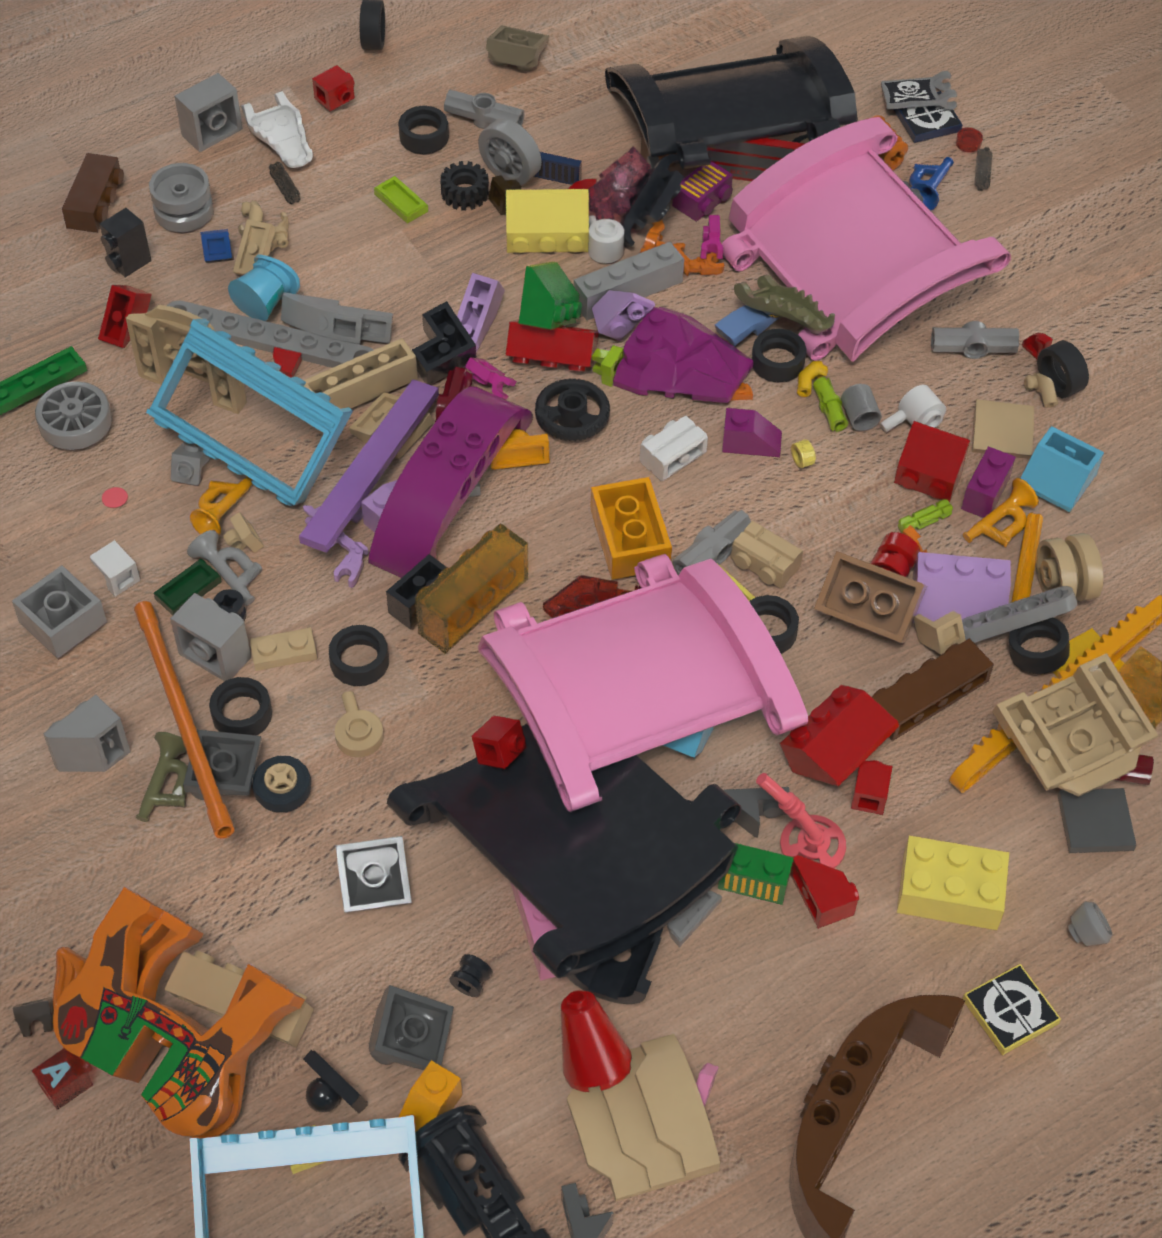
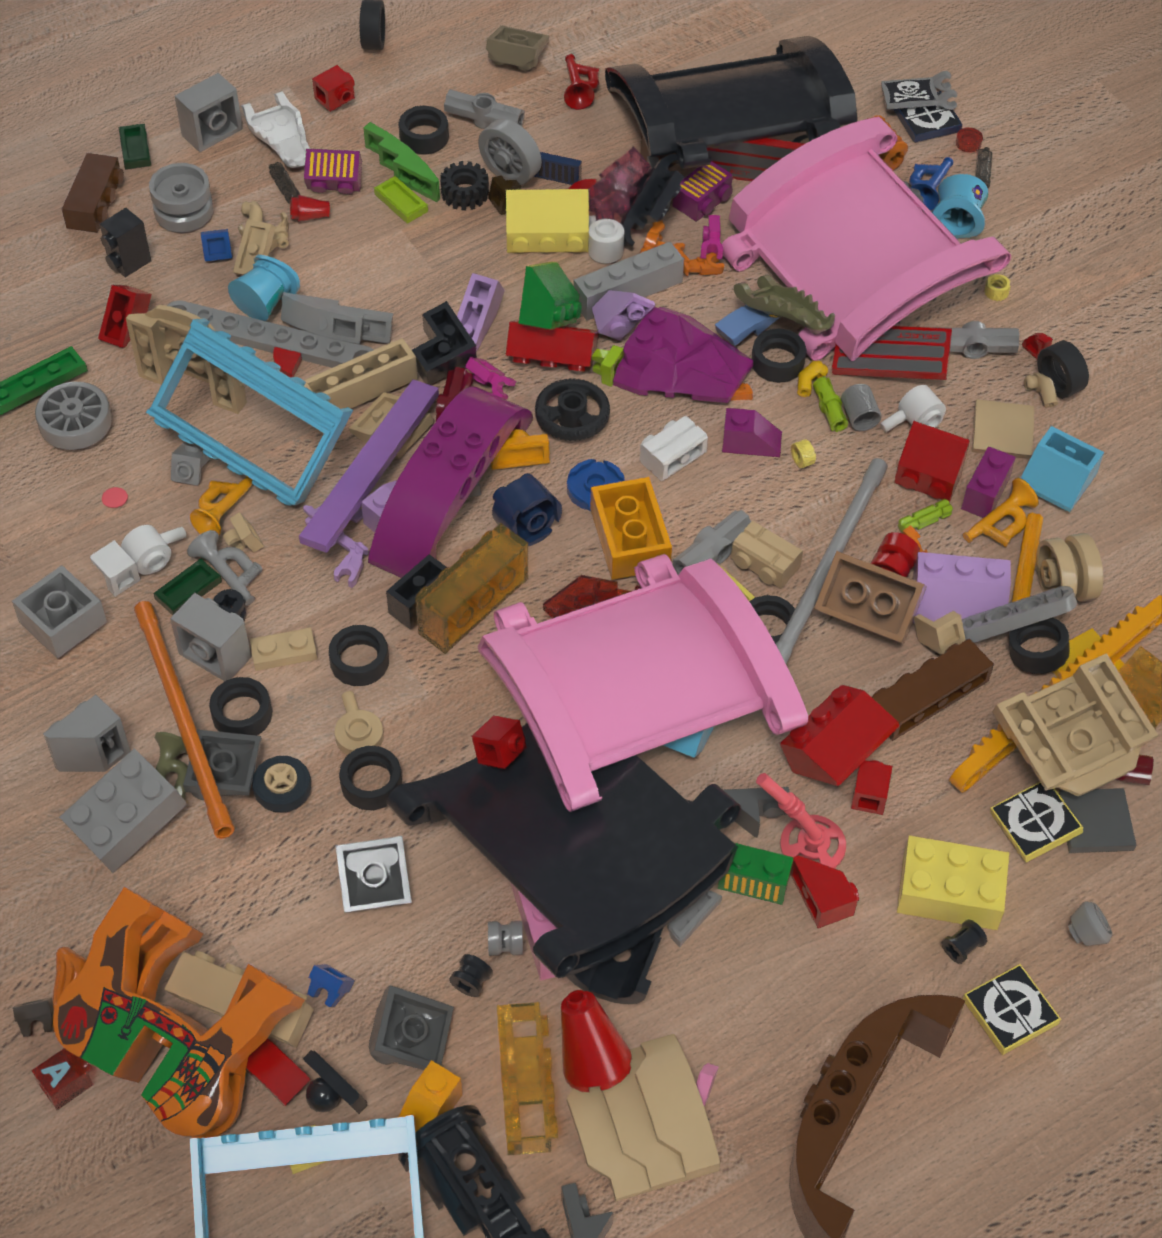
(123, 810): none -> light grey brick
(134, 146): none -> dark green tile
(150, 548): none -> white piece
(276, 1072): none -> red slope
(308, 208): none -> red cone
(332, 980): none -> blue tile
(333, 170): none -> magenta brick
(364, 757): none -> black tyre
(403, 161): none -> bright green slope
(505, 938): none -> light grey wheel
(526, 508): none -> dark blue brick
(526, 1077): none -> clear yellow piece
(580, 92): none -> red piece
(587, 475): none -> blue tile
(808, 600): none -> light grey piece
(901, 354): none -> tile
(961, 205): none -> medium azure hat
(964, 941): none -> black bush
(996, 293): none -> light yellow axle
(1036, 821): none -> tile

